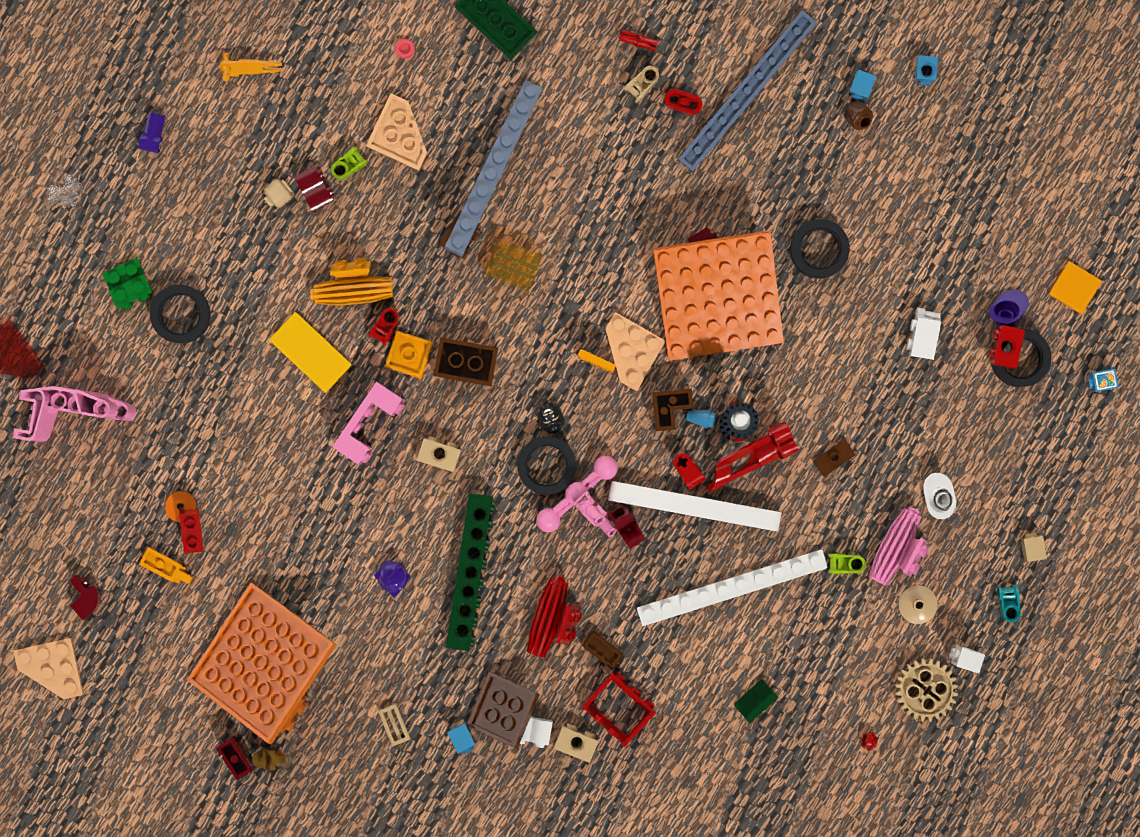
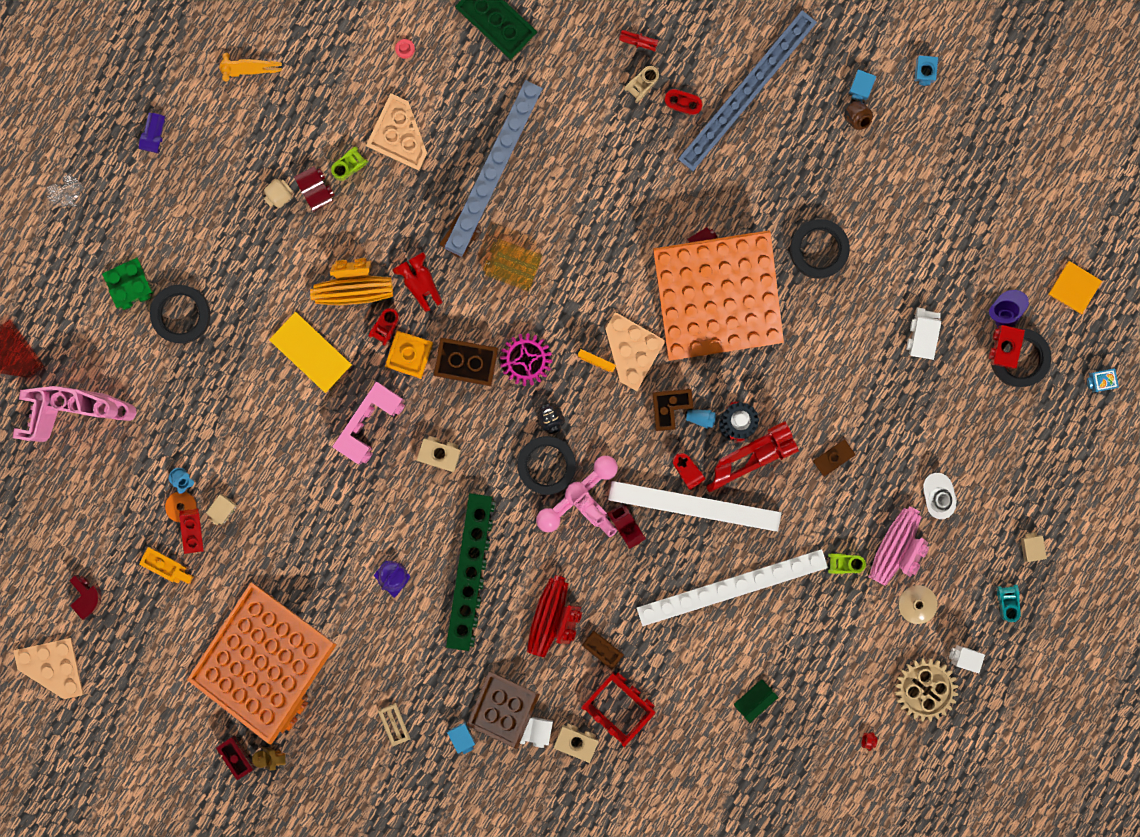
(180, 479): none -> dark azure brick
(221, 510): none -> tan brick
(421, 283): none -> red piece
(542, 355): none -> dark pink gear

